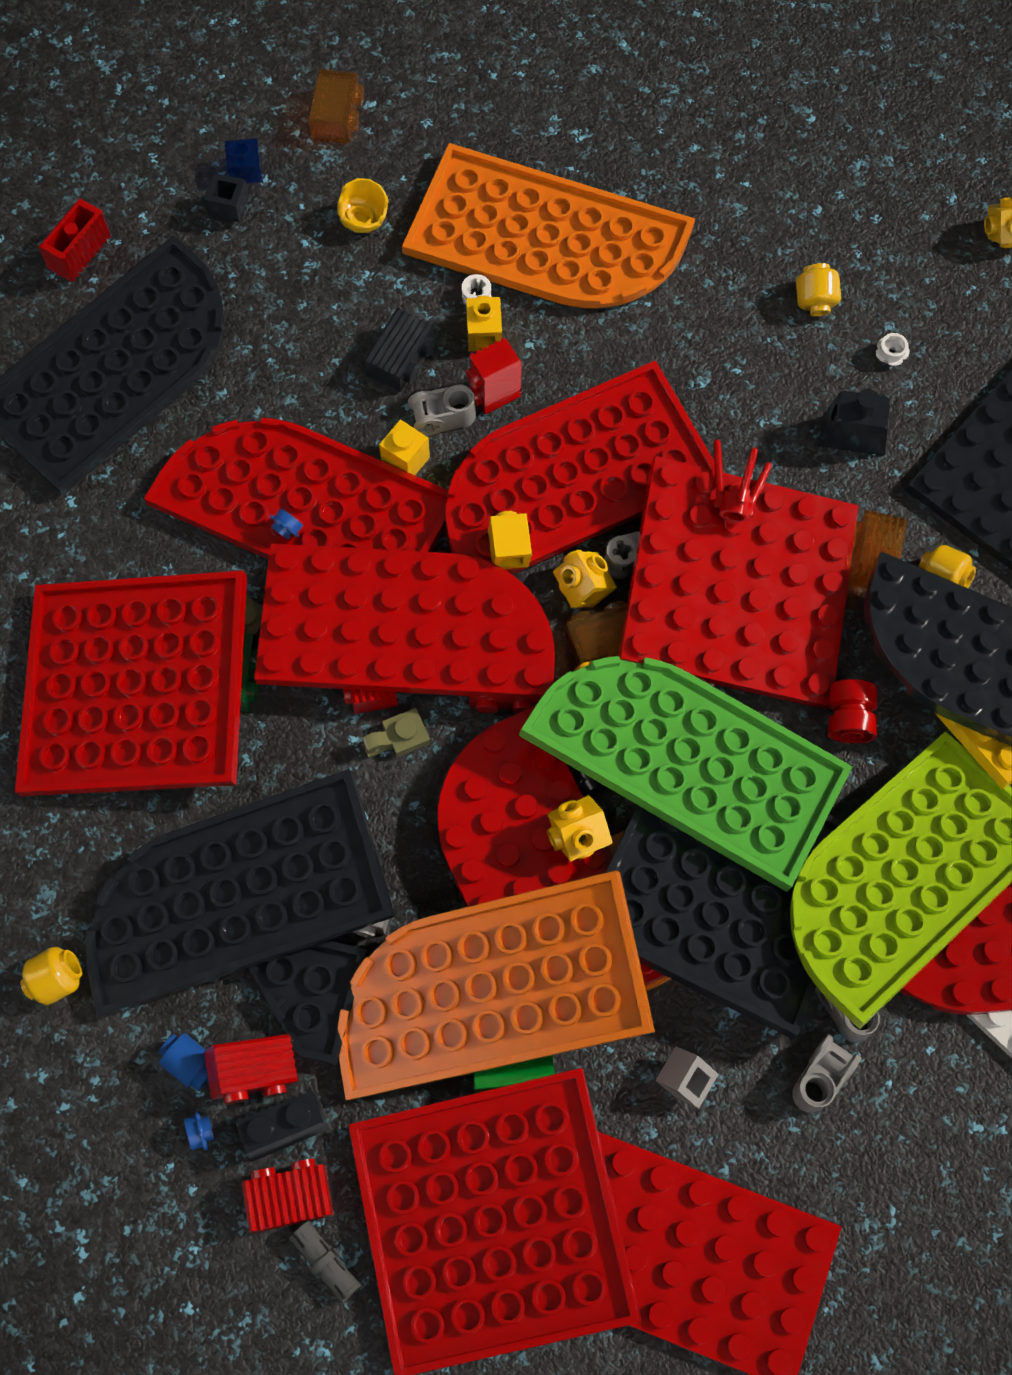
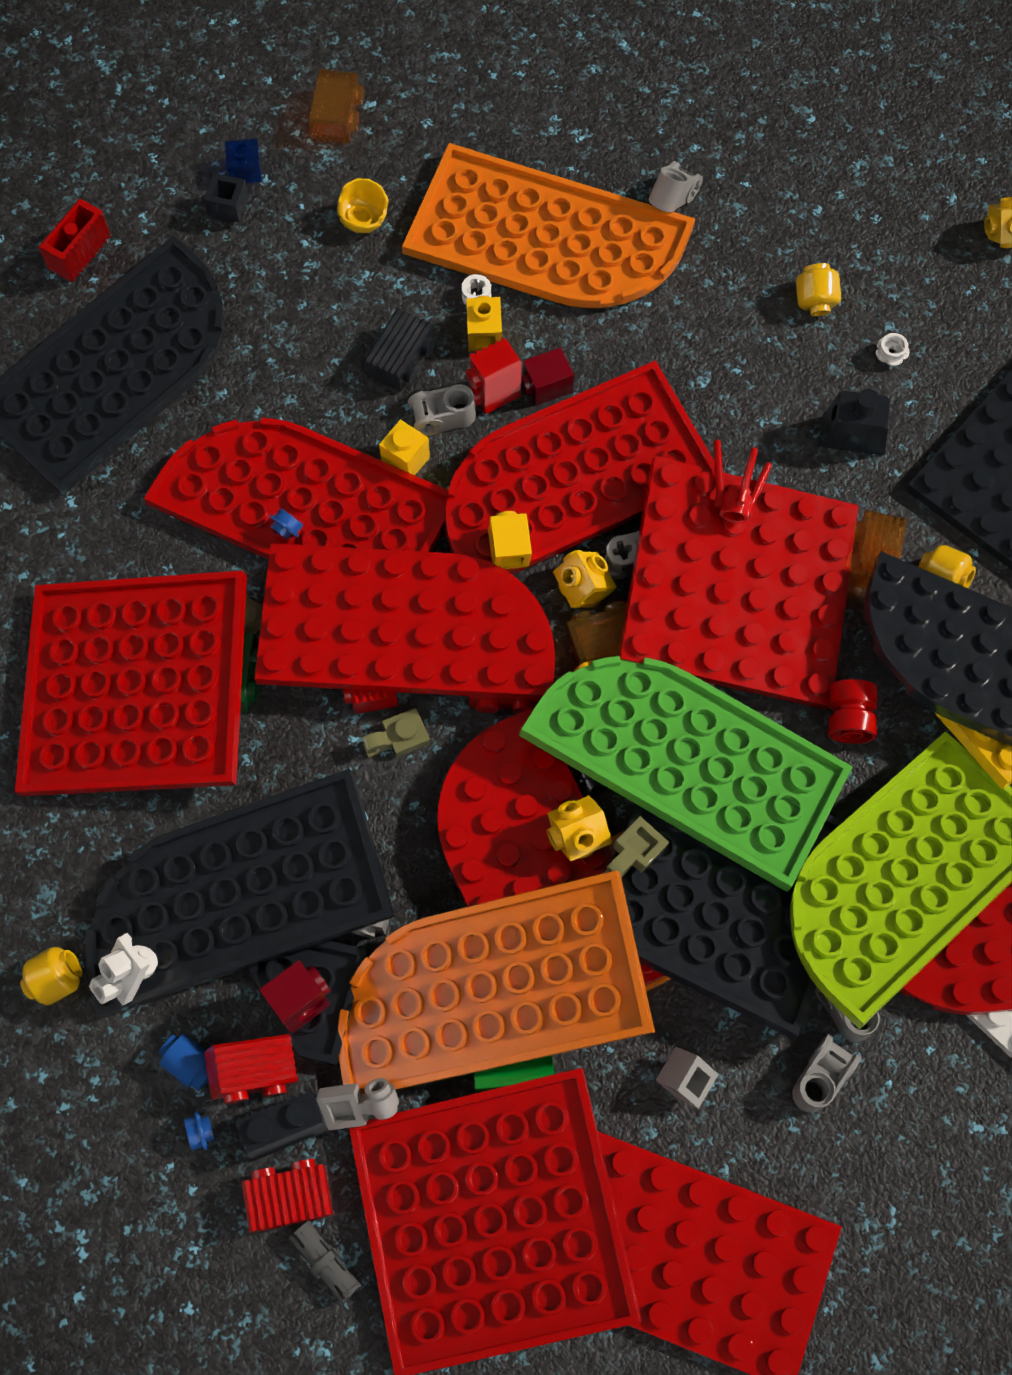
(123, 971): none -> white hips
(297, 995): none -> dark red brick
(346, 1106): none -> light grey plate
(547, 376): none -> dark red brick
(637, 847): none -> olive plate
(674, 188): none -> light grey piece

